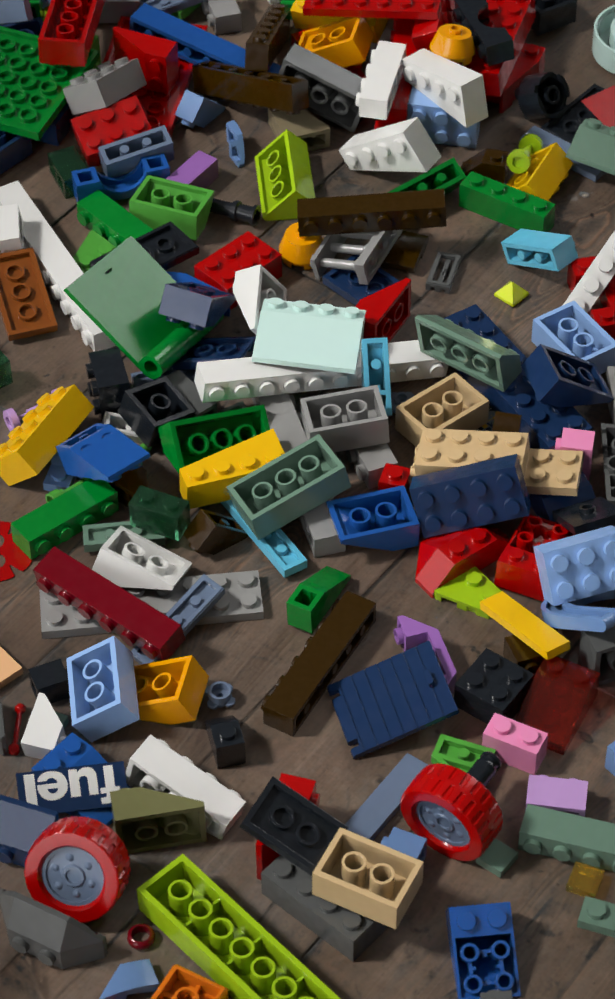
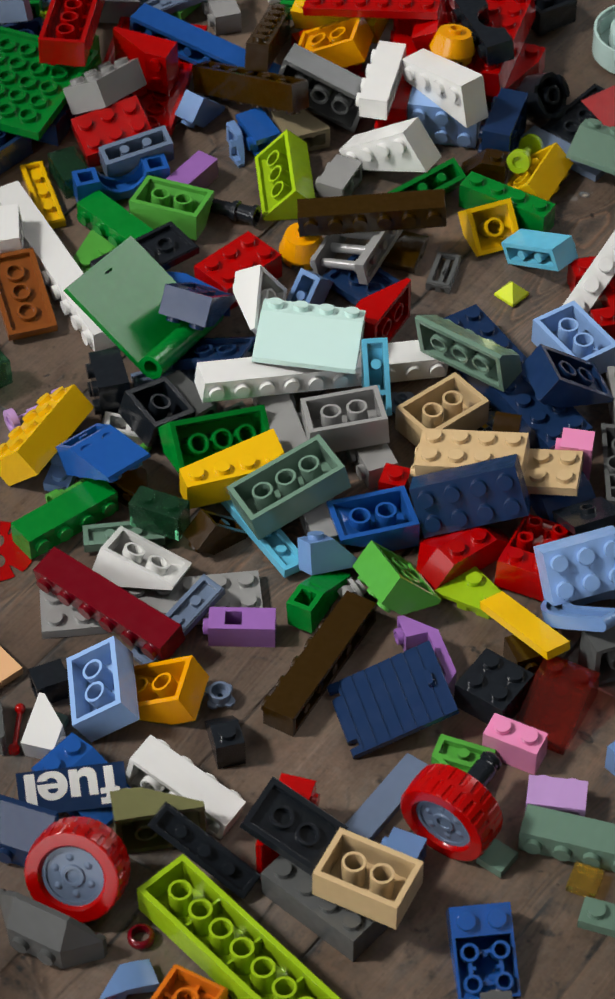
(43, 193): none -> yellow tile
(204, 850): none -> black tile
(241, 626): none -> medium lavender brick
(256, 129): none -> blue brick
(310, 288): none -> medium blue slope
(322, 554): none -> medium blue slope
(339, 178): none -> light grey brick
(354, 586): none -> light grey plate
(393, 581): none -> bright green slope
(488, 226): none -> yellow slope
(505, 121): none -> dark blue brick

